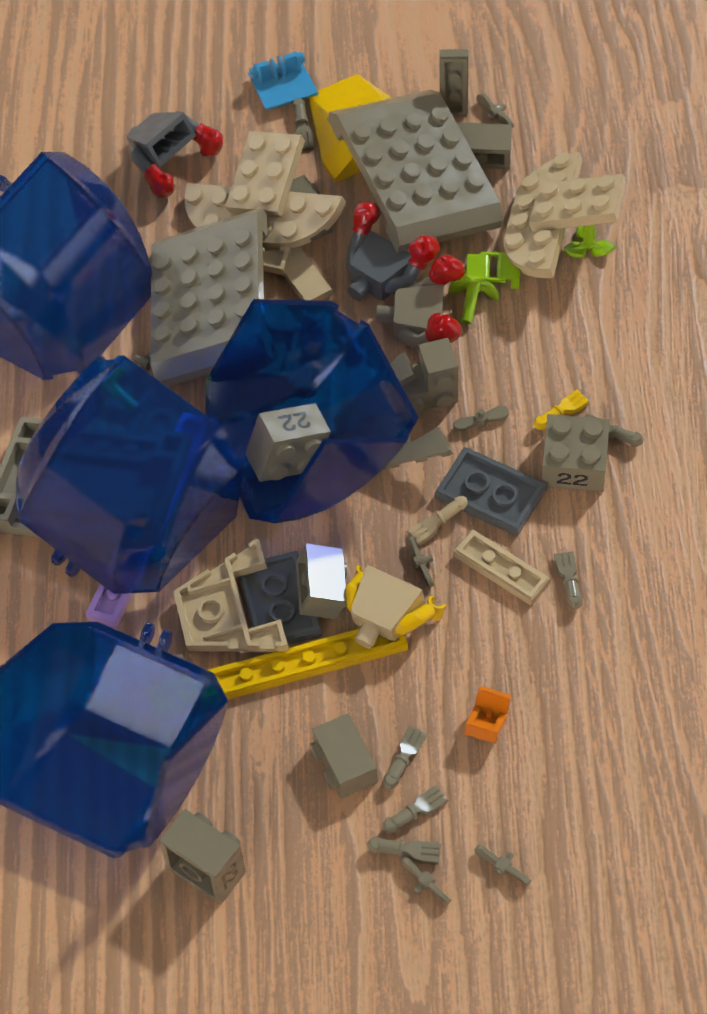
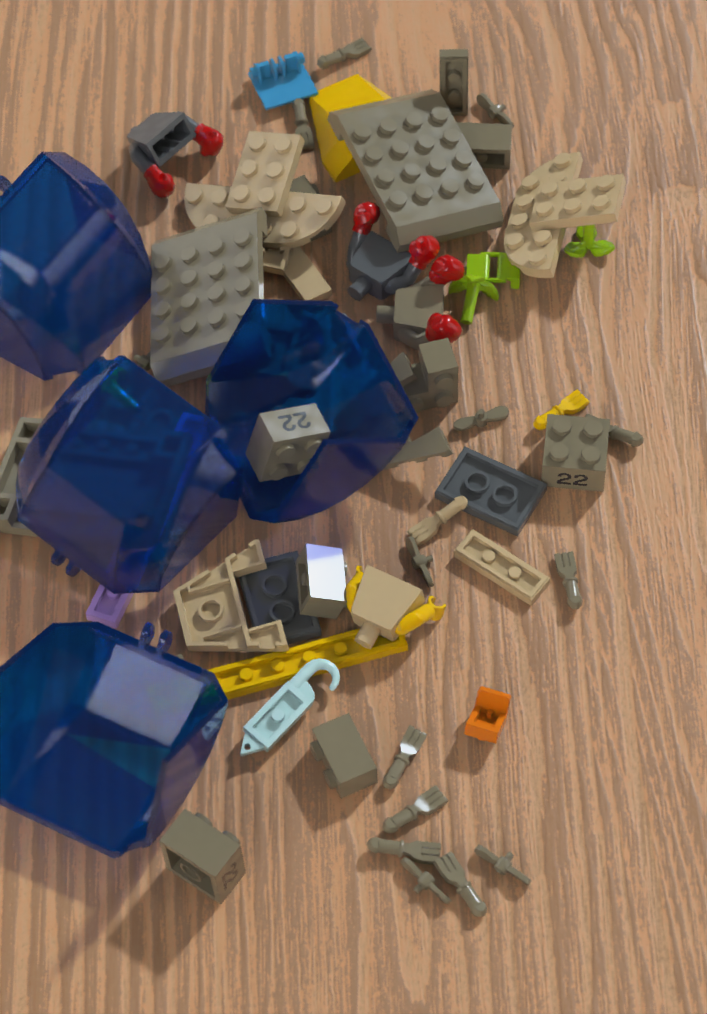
(285, 708): none -> light aqua plate
(353, 50): none -> dark tan piece
(454, 874): none -> dark tan piece

